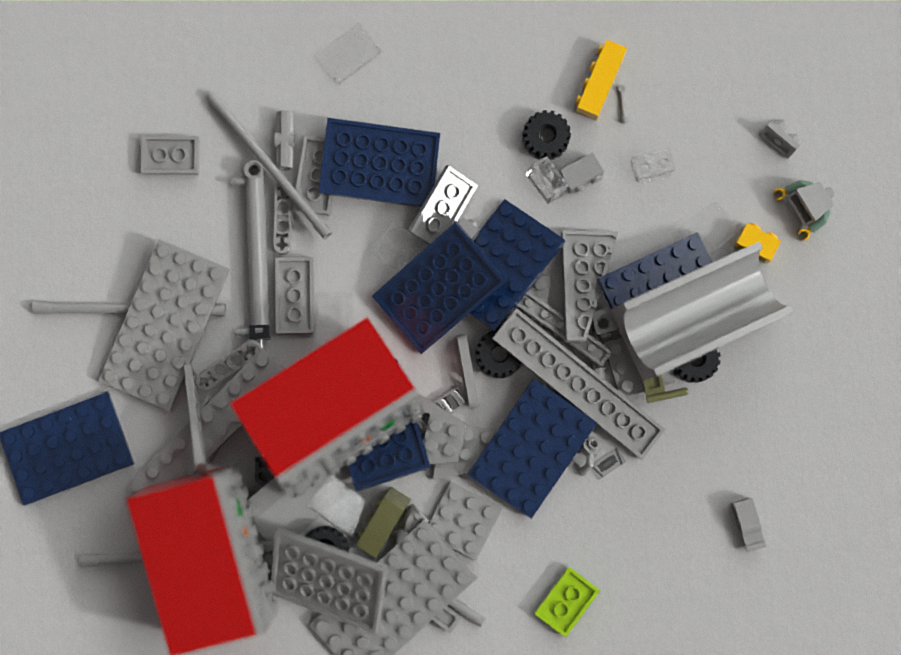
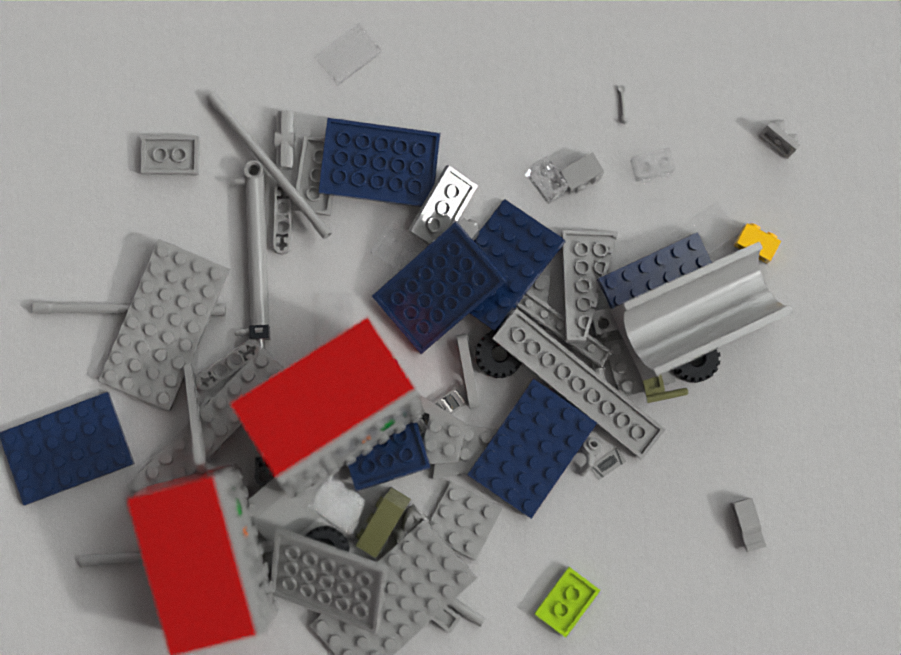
(294, 295): light grey plate -> none
(556, 145): black tyre -> none
(601, 79): yellow brick -> none
(810, 203): light grey torso -> none

